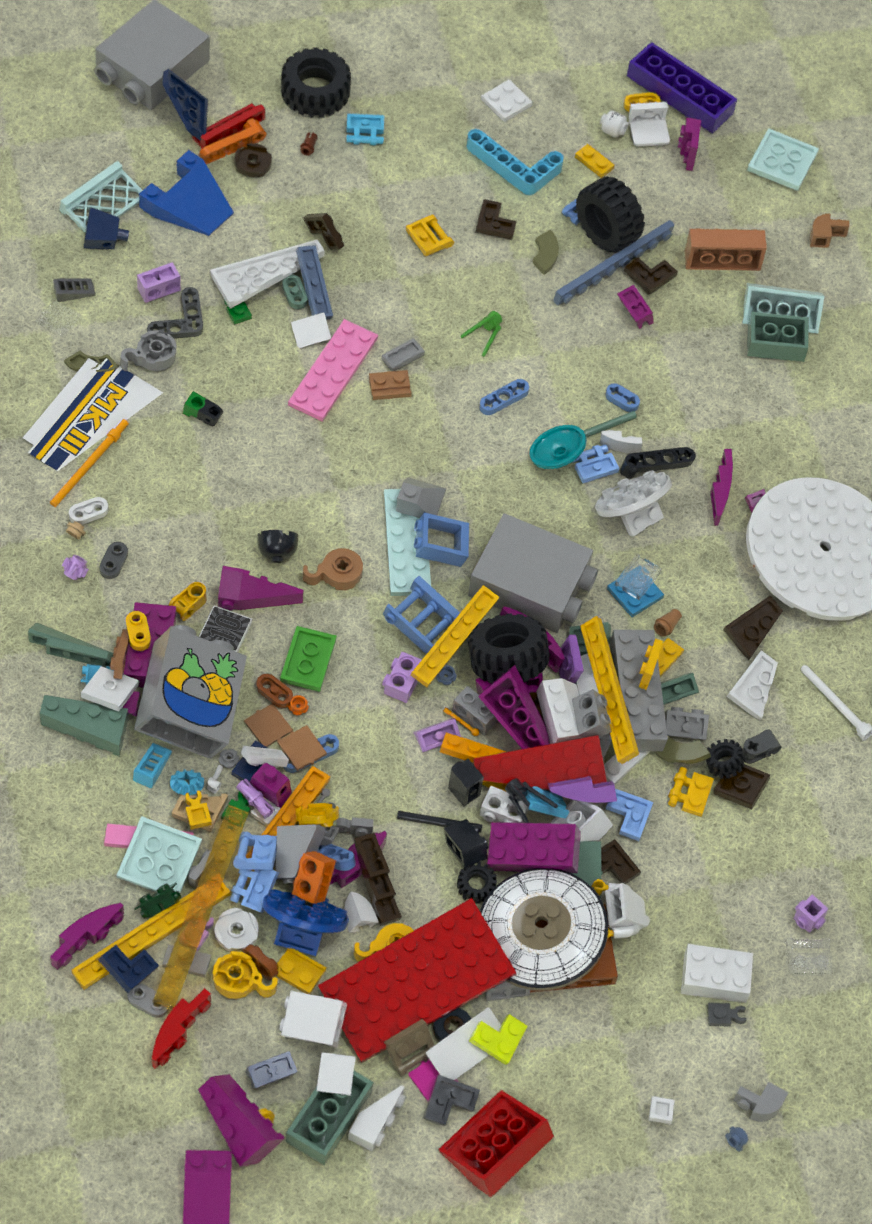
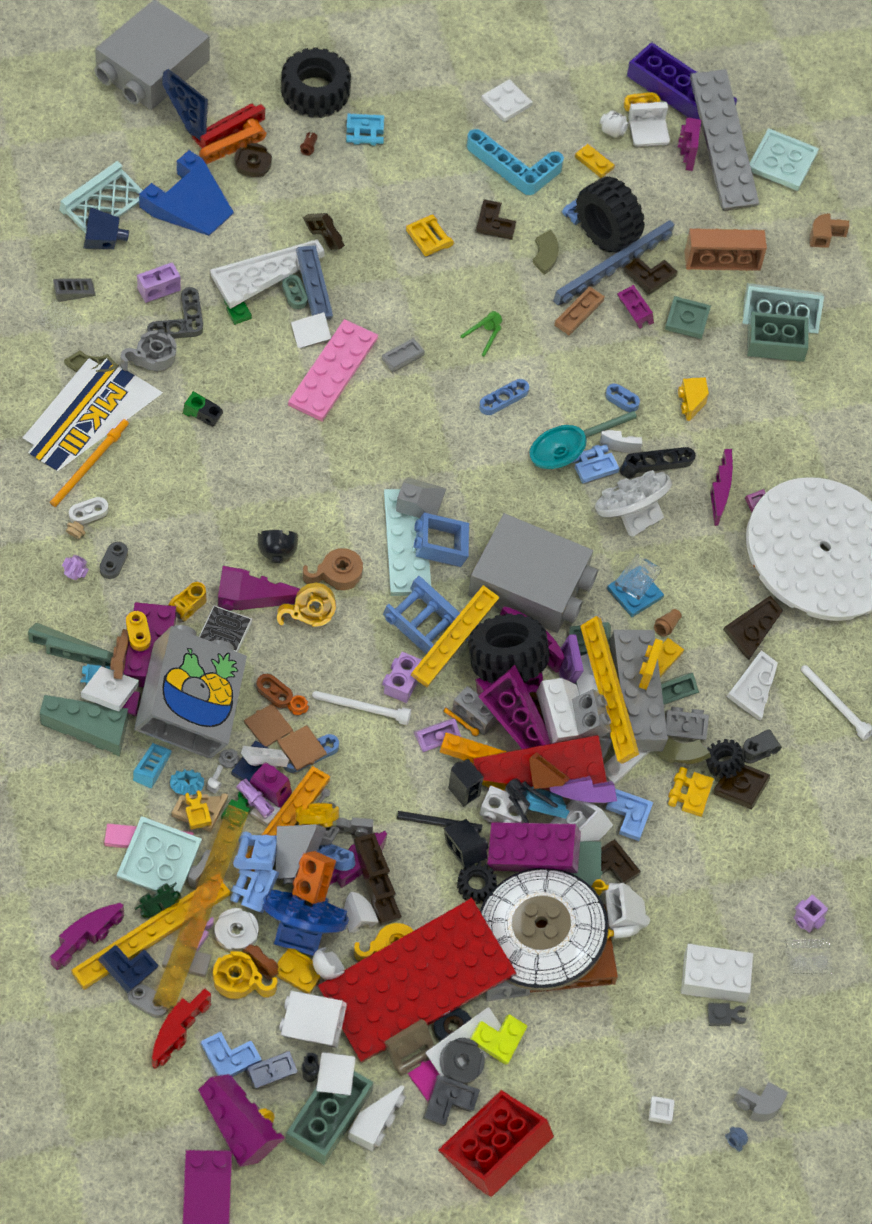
(226, 1060): none -> light blue plate
(308, 658): bright green plate -> none
(309, 614): none -> yellow piece
(310, 1067): none -> black pin
(327, 964): none -> white hair
(390, 385): medium nougat plate -> none
(401, 715): none -> white piece
(447, 670): sand blue plate -> none
(471, 1053): none -> dark grey plate
(545, 774): none -> dark orange slope
(579, 311): none -> medium nougat plate
(687, 317): none -> sand green plate
(694, 396): none -> yellow slope
(724, 139): none -> light grey plate

